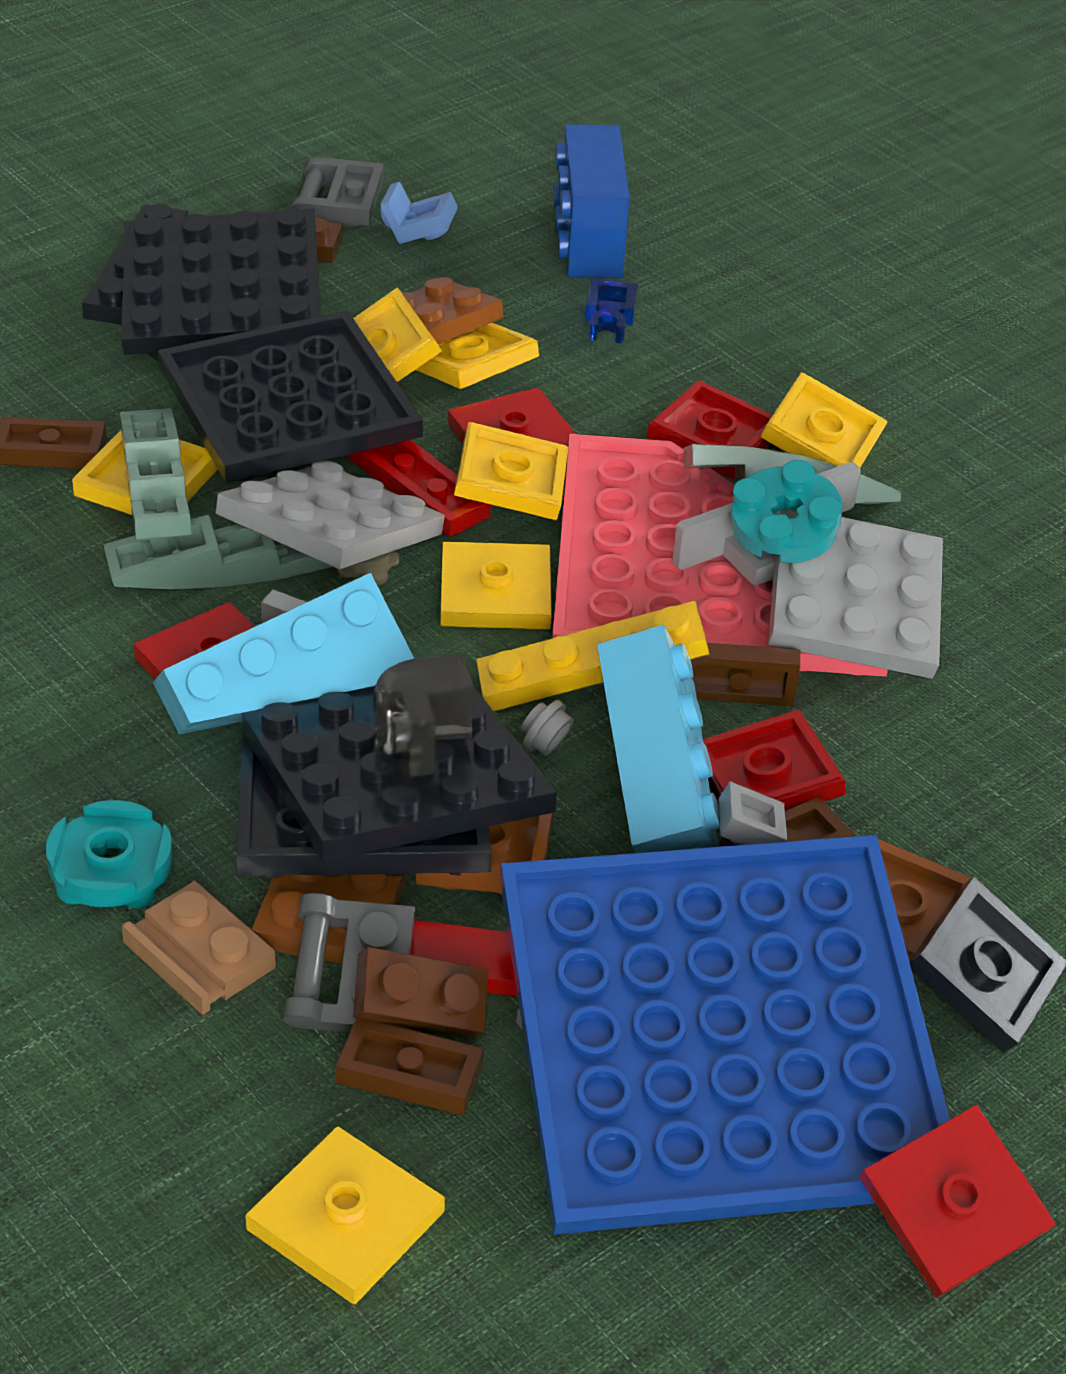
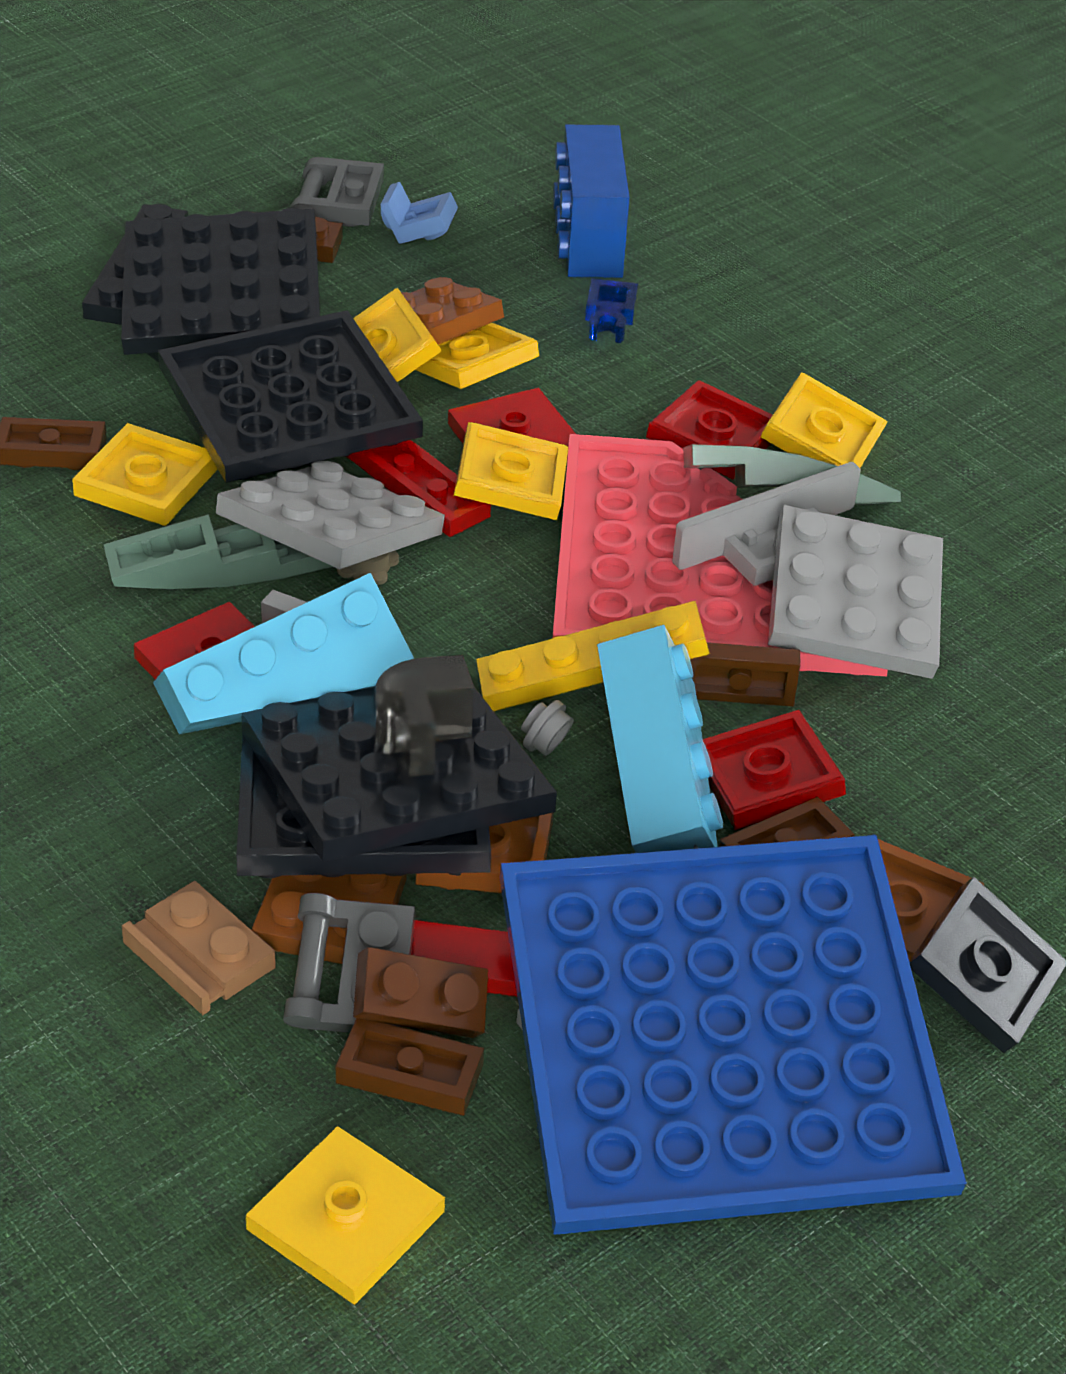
(109, 882): teal plate -> none
(155, 474): sand green slope -> none
(496, 585): yellow plate -> none
(750, 817): light grey plate -> none
(791, 488): teal plate -> none
(956, 1201): red plate -> none

